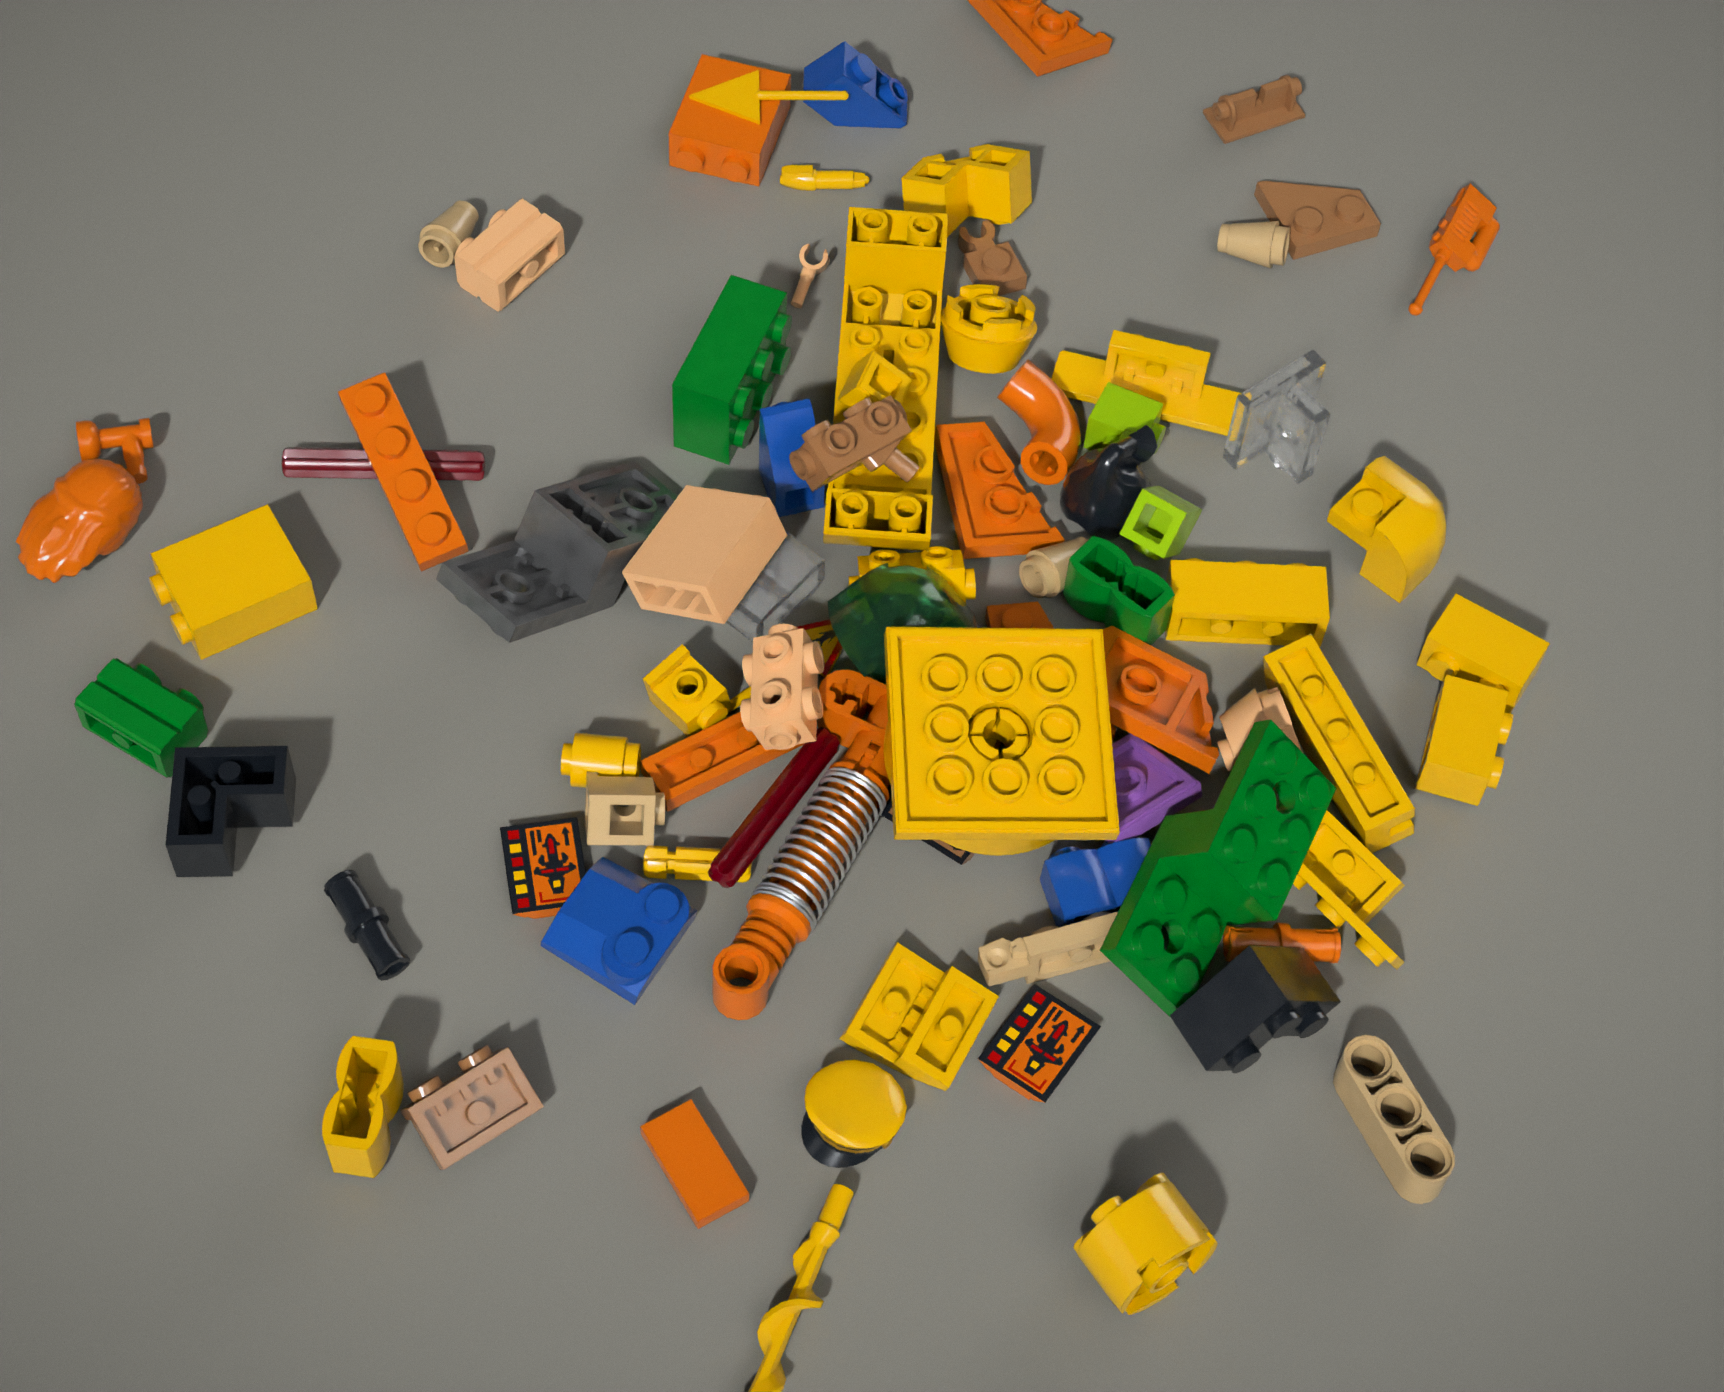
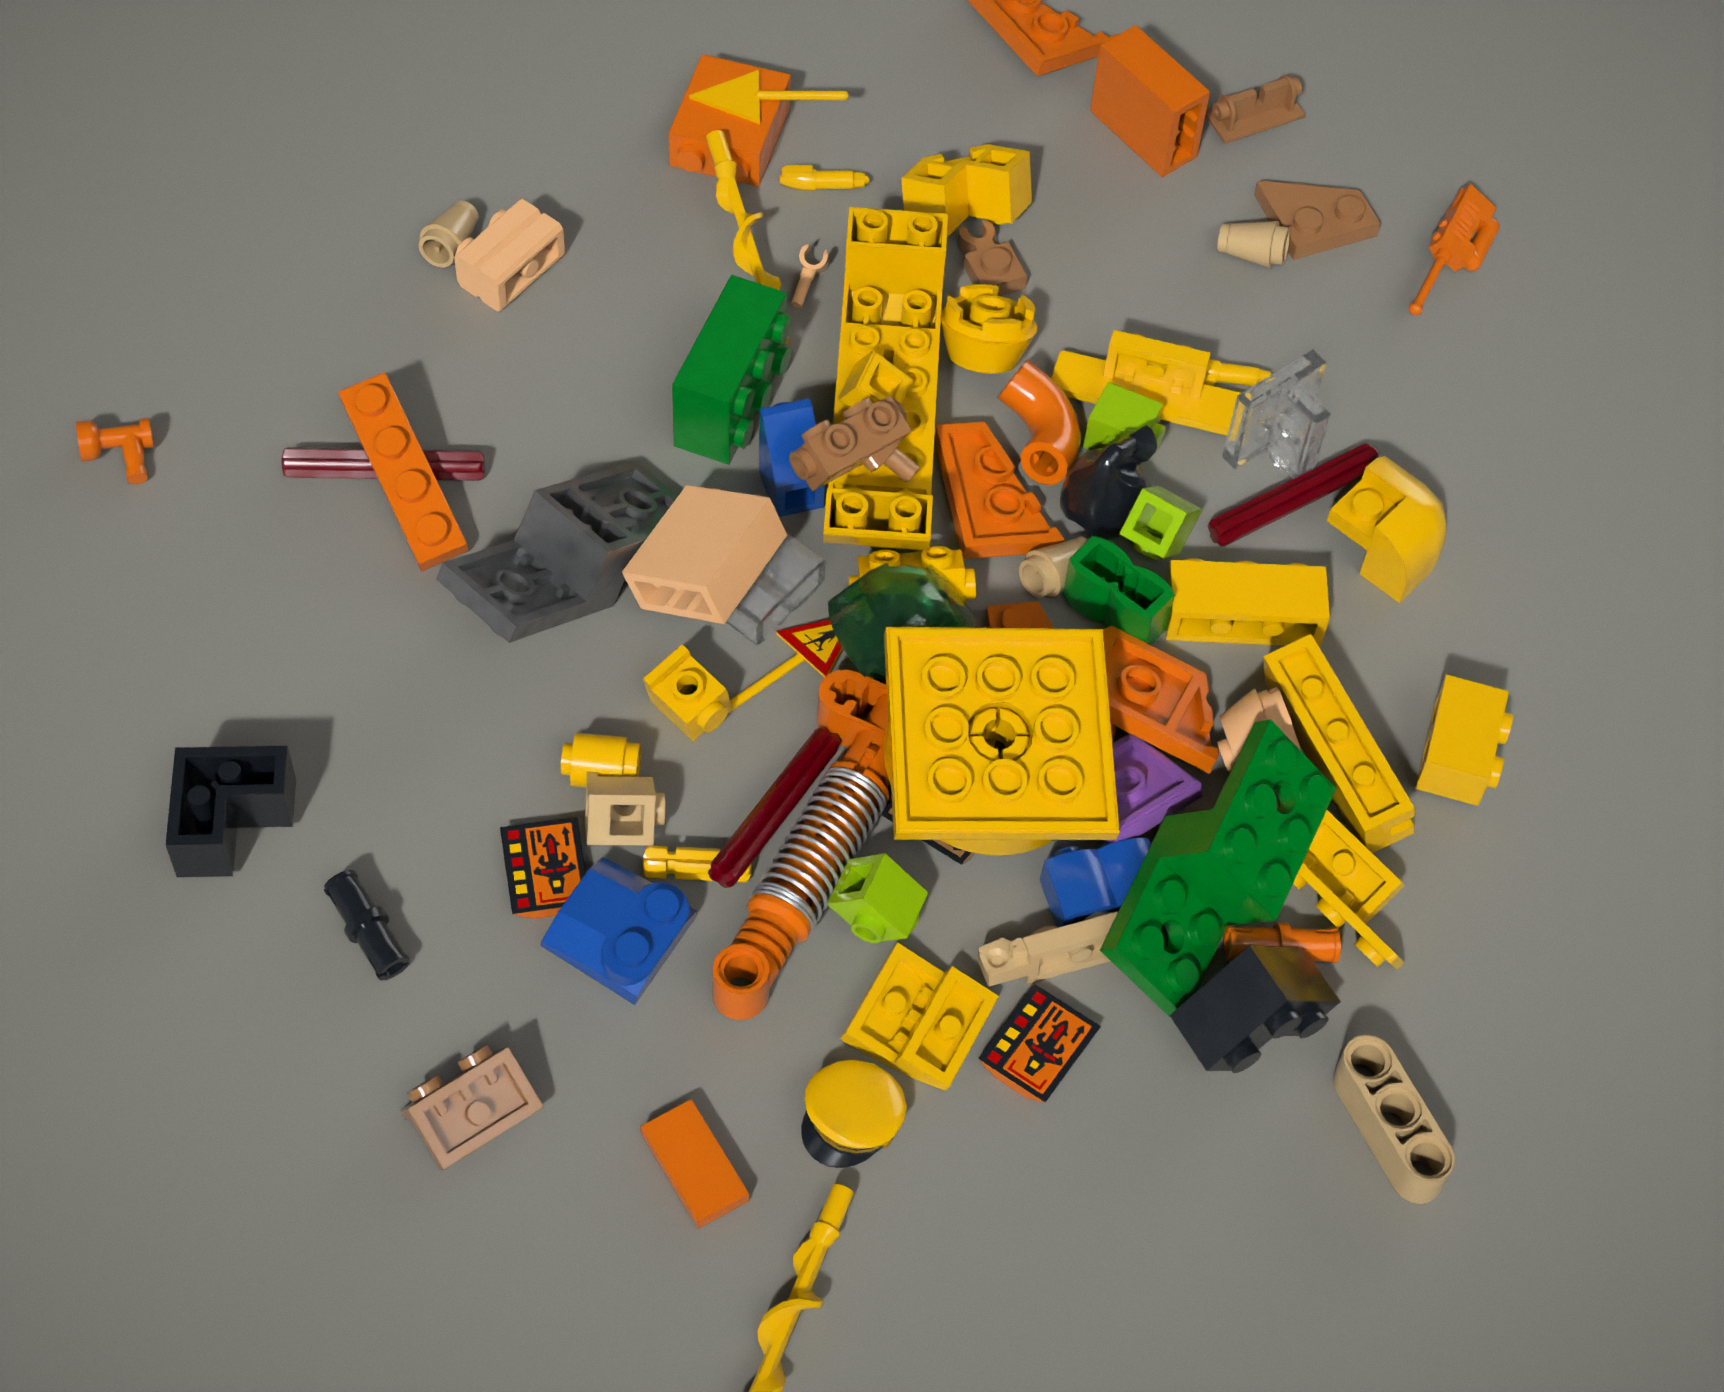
(79, 519): orange hair -> none
(141, 714): green brick -> none
(232, 582): yellow brick -> none
(359, 1112): yellow brick -> none
(706, 761): orange plate -> none
(729, 199): none -> yellow piece
(783, 688): light nougat brick -> none
(873, 97): blue slope -> none
(877, 899): none -> lime brick
(1144, 1245): yellow brick -> none
(1149, 100): none -> orange brick
(1233, 374): none -> yellow piece
(1291, 495): none -> dark red axle
(1482, 649): yellow brick -> none

